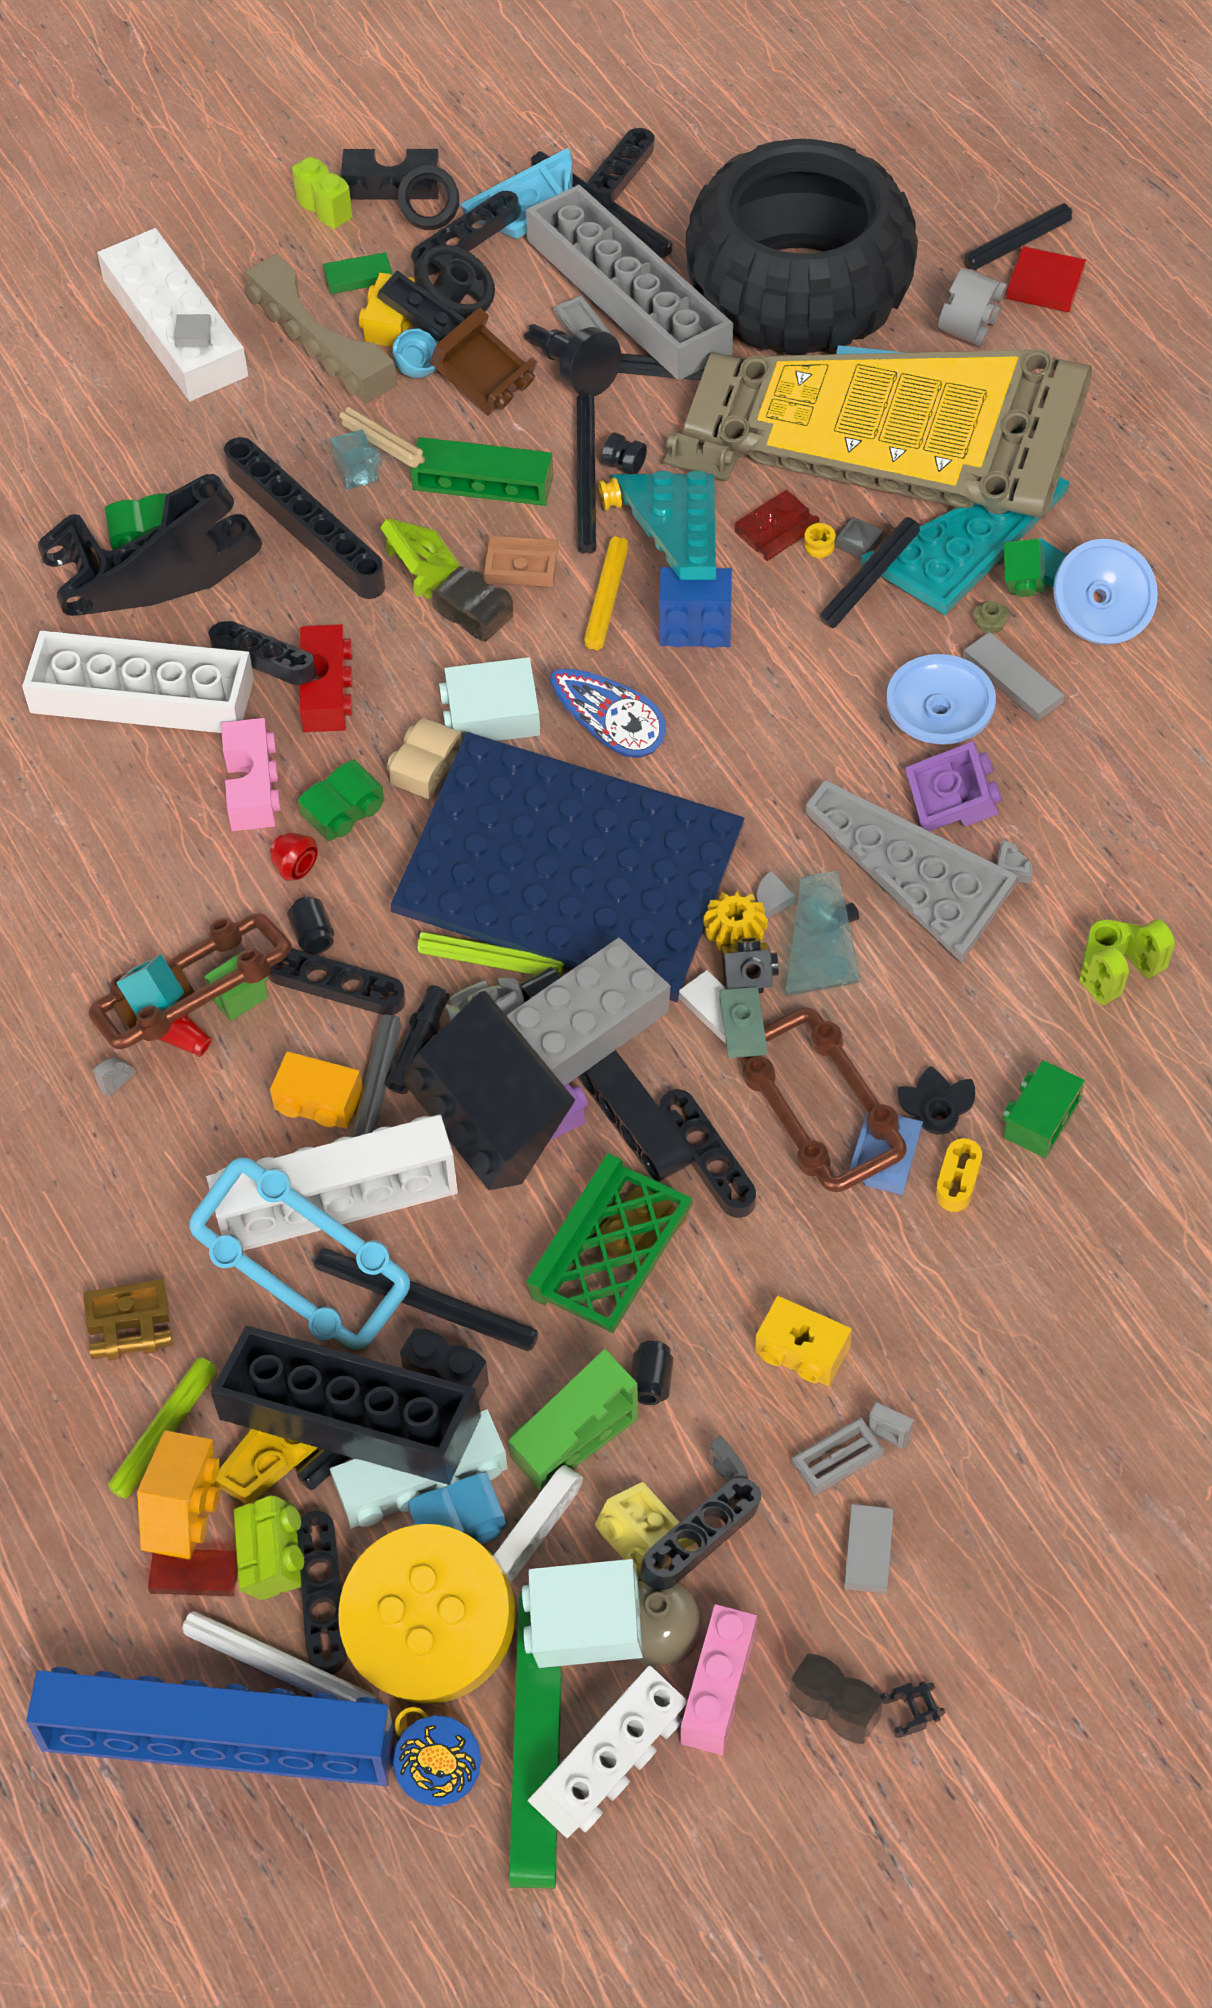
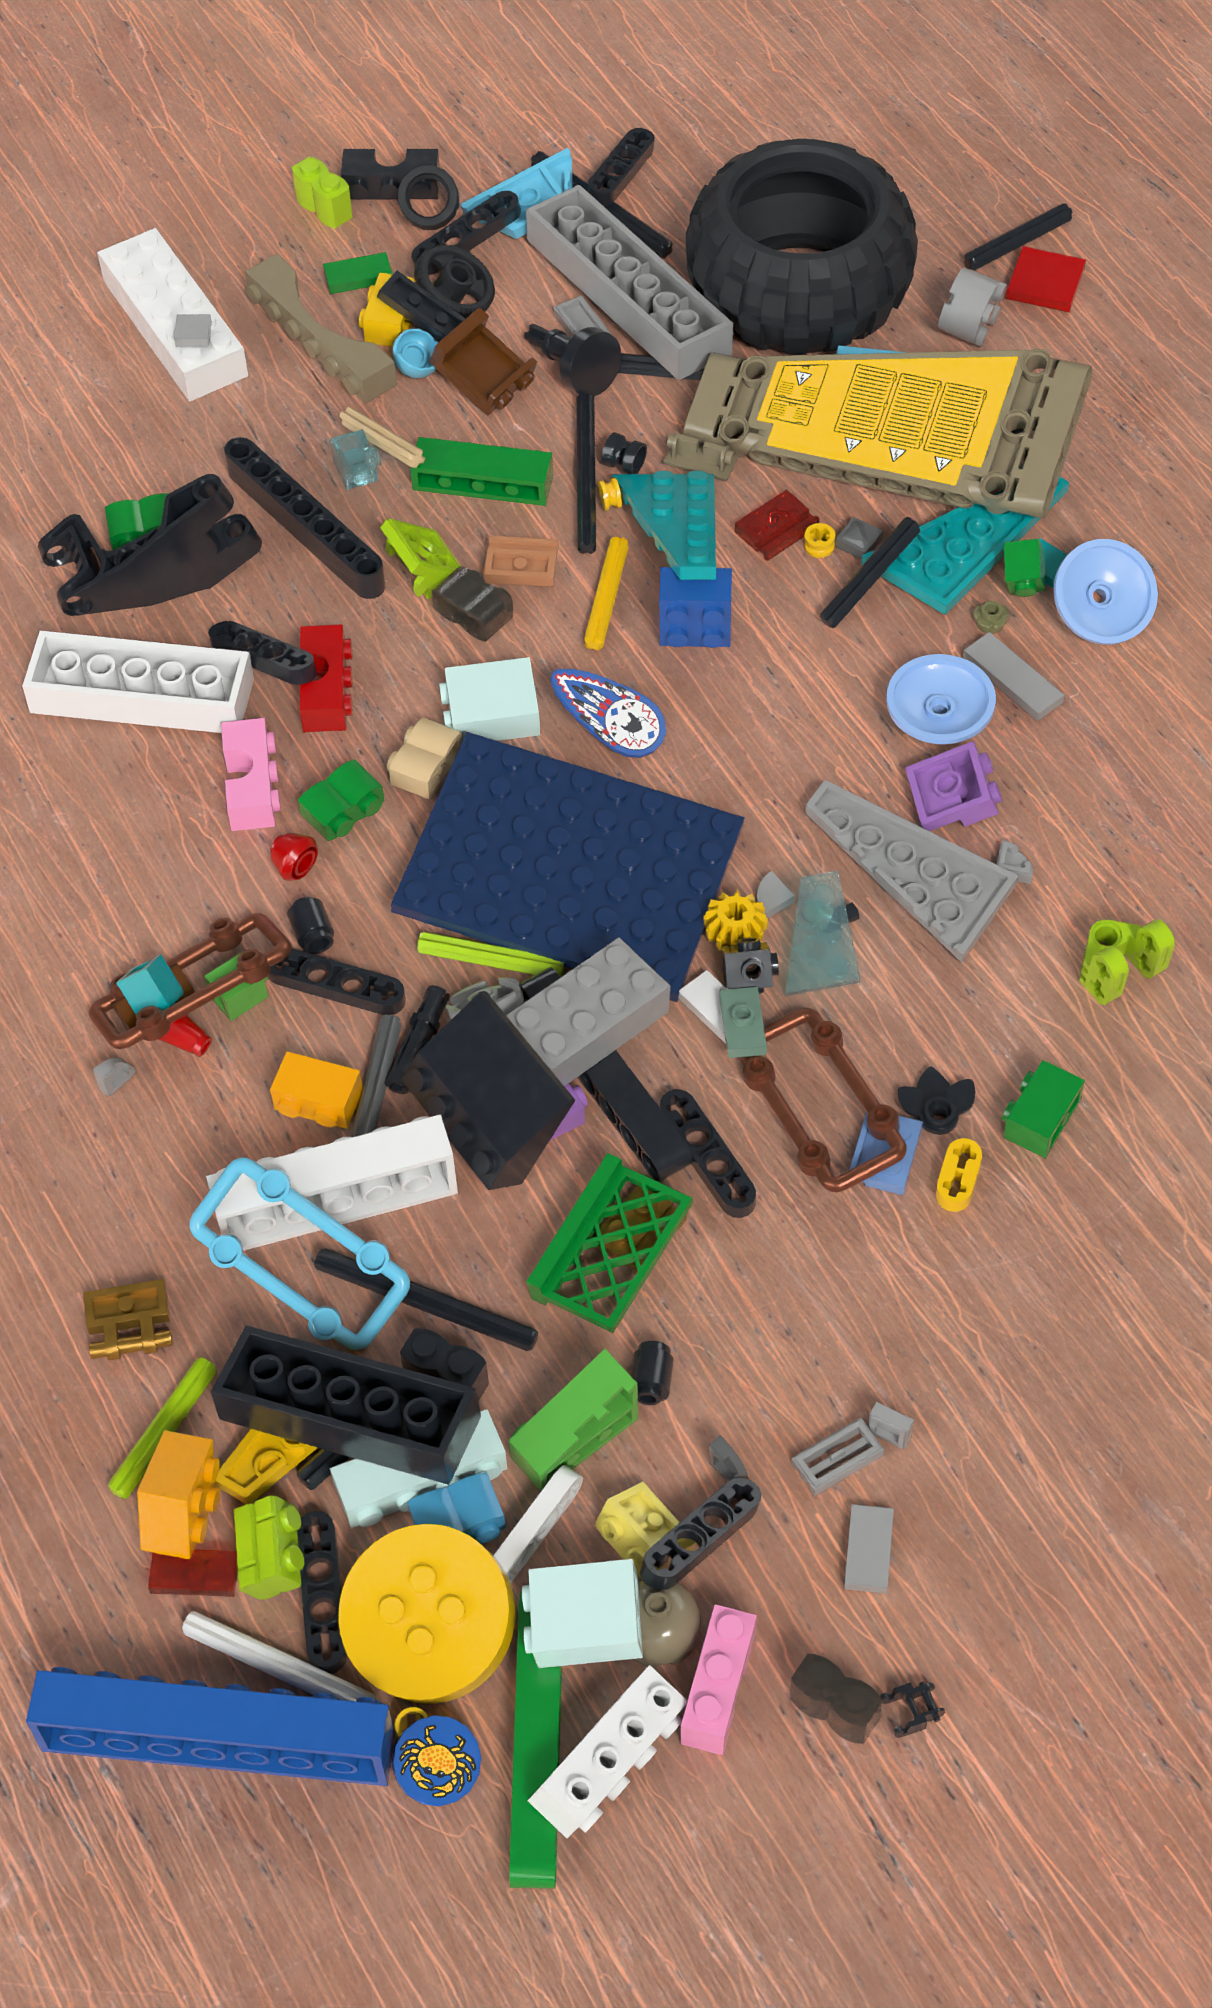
(821, 1338): yellow brick -> none

